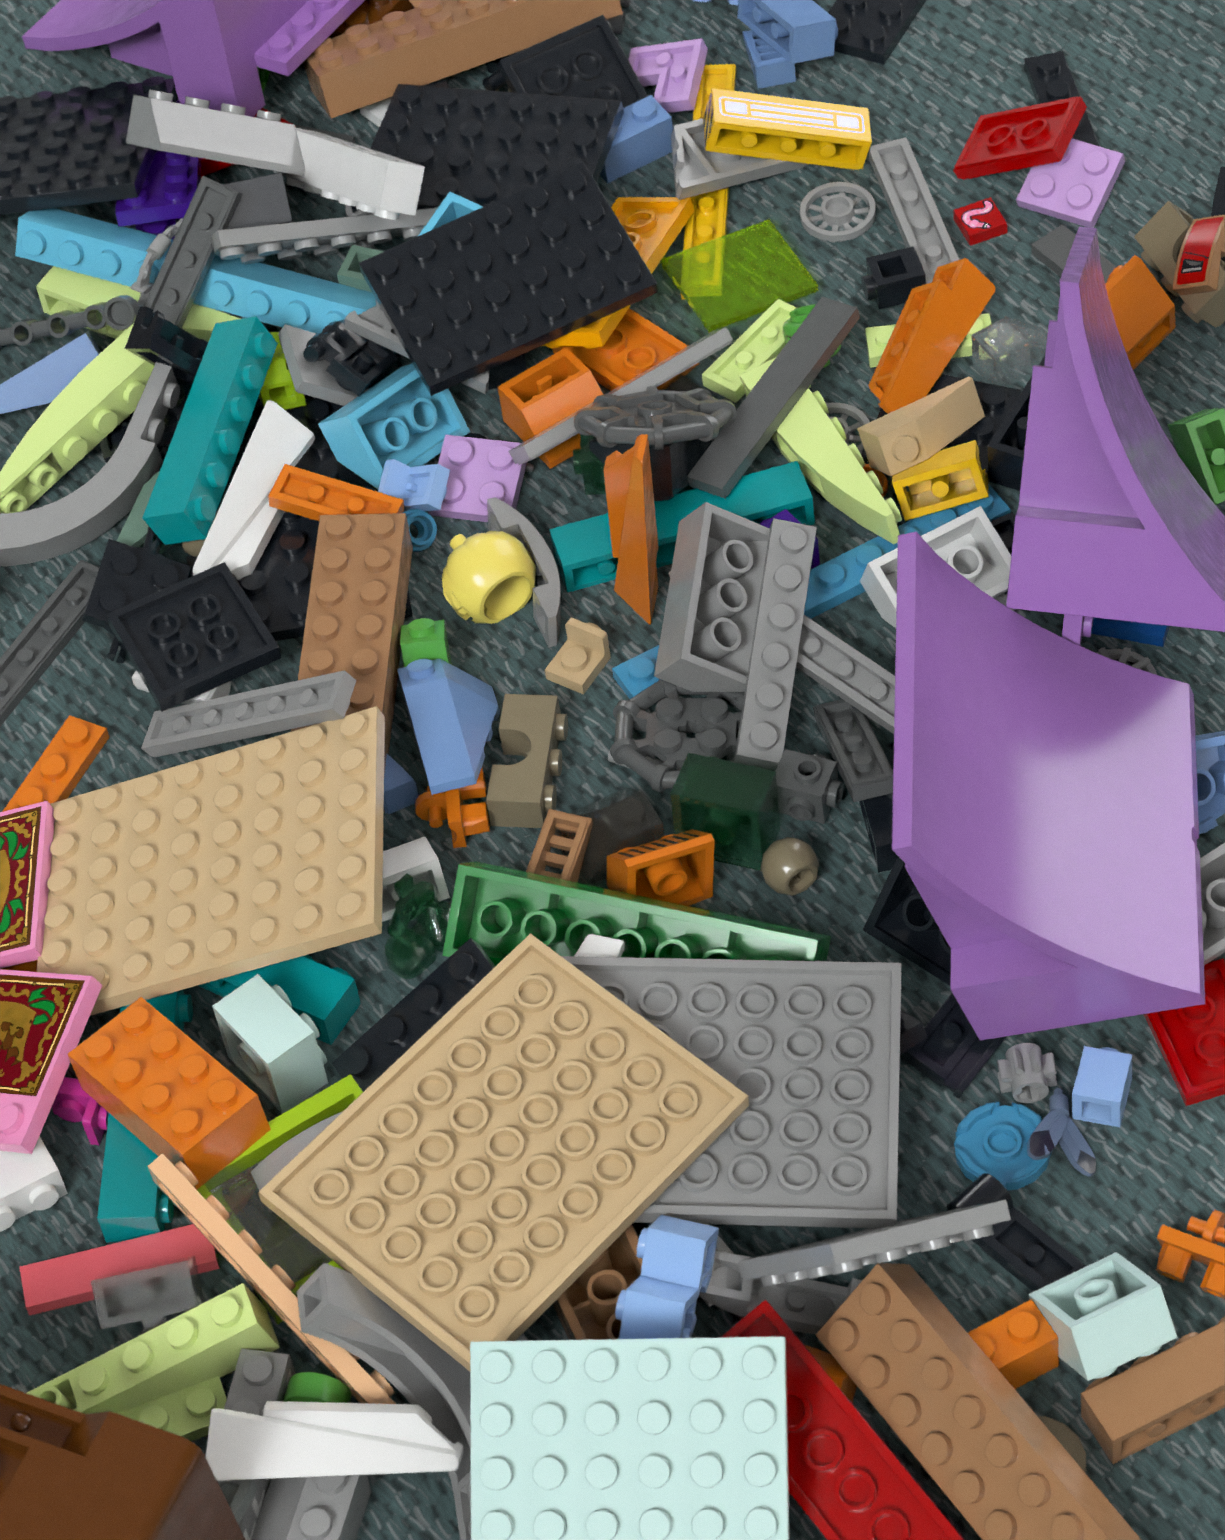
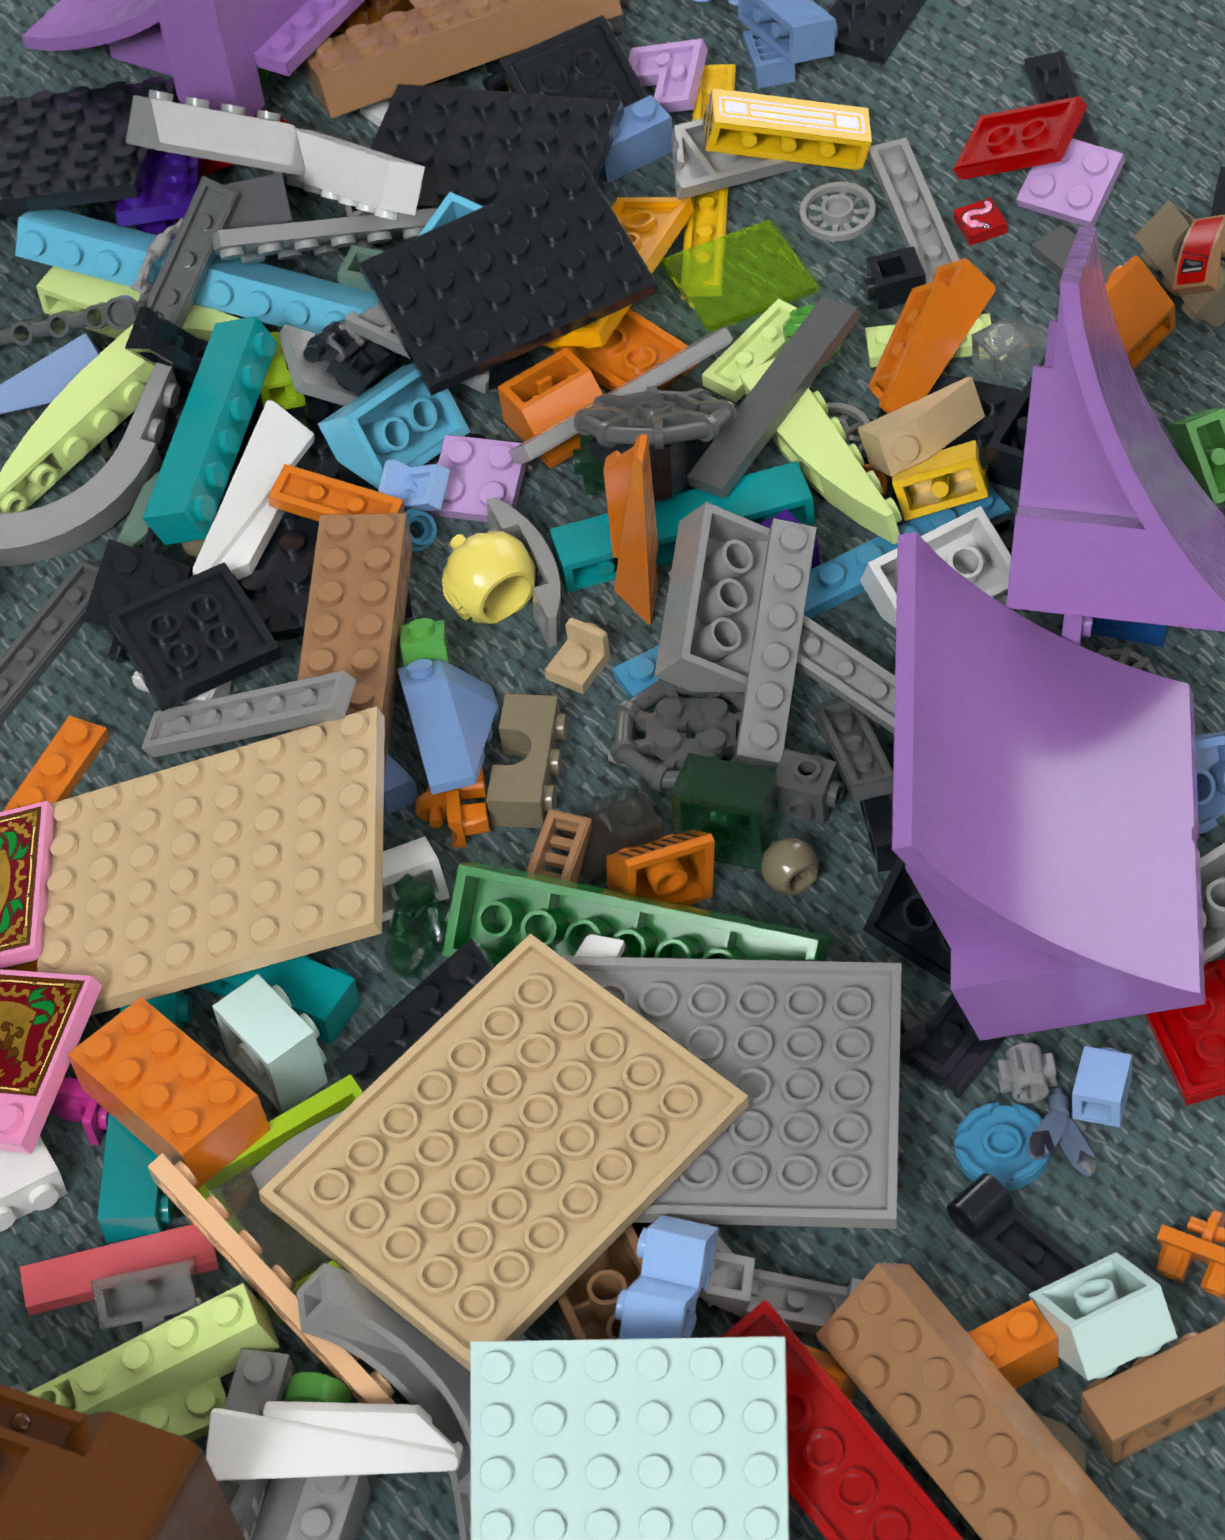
(875, 1245): light grey plate -> none

